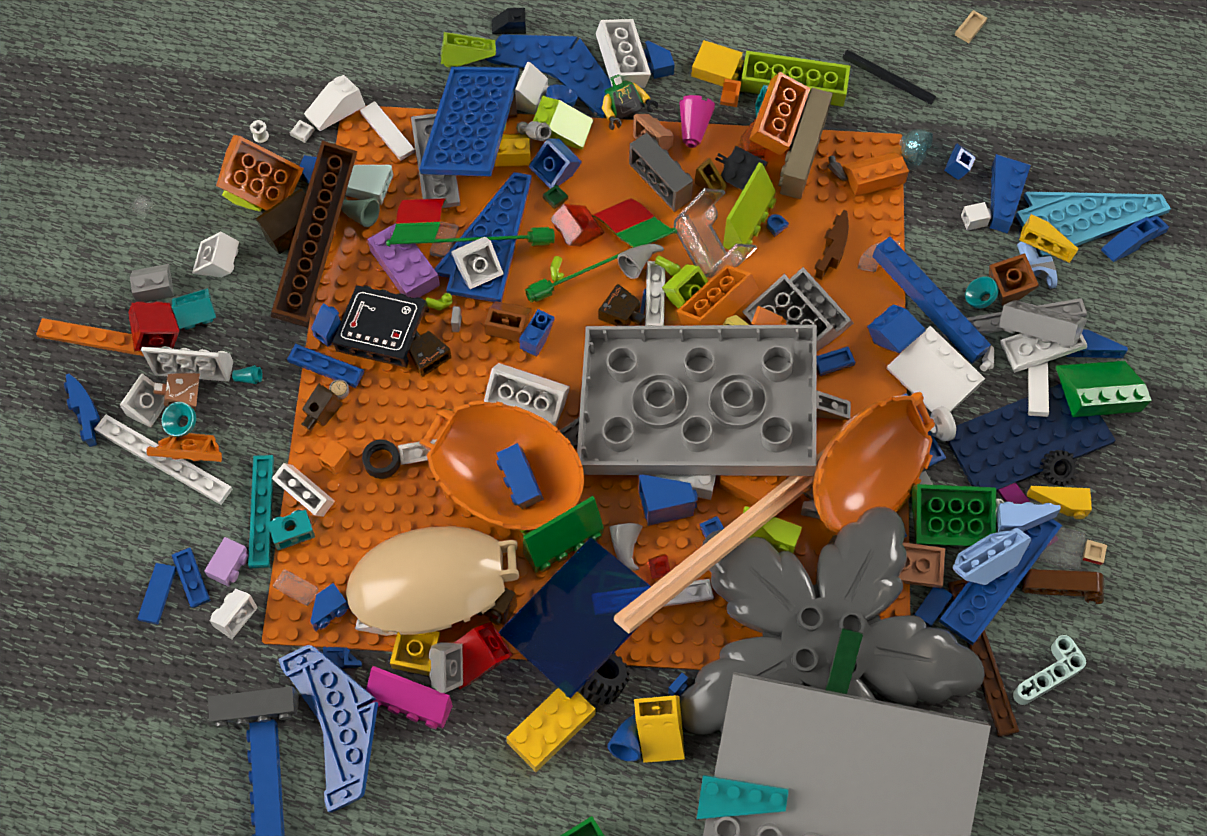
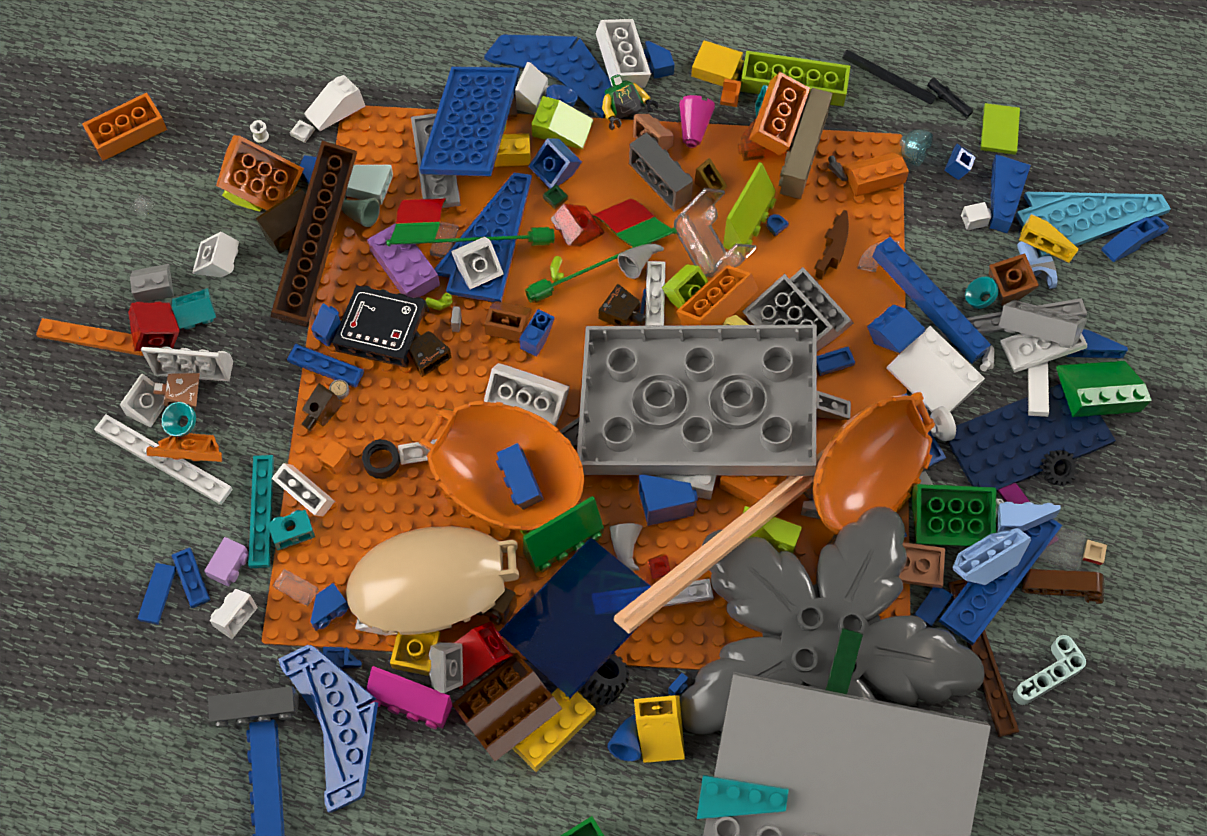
(84, 408): blue slope -> none
(124, 126): none -> orange brick
(248, 375): teal cone -> none
(387, 131): white tile -> none
(465, 49): lime slope -> none
(506, 706): none -> reddish brown slope
(510, 22): black slope -> none
(535, 130): light grey piece -> none
(669, 266): lime arm -> none
(711, 525): blue plate -> none
(739, 167): black plate -> none
(765, 317): orange slope -> none
(944, 93): none -> black pin
(971, 26): tan tile -> none
(1000, 128): none -> lime tile
(1073, 501): yellow slope -> none

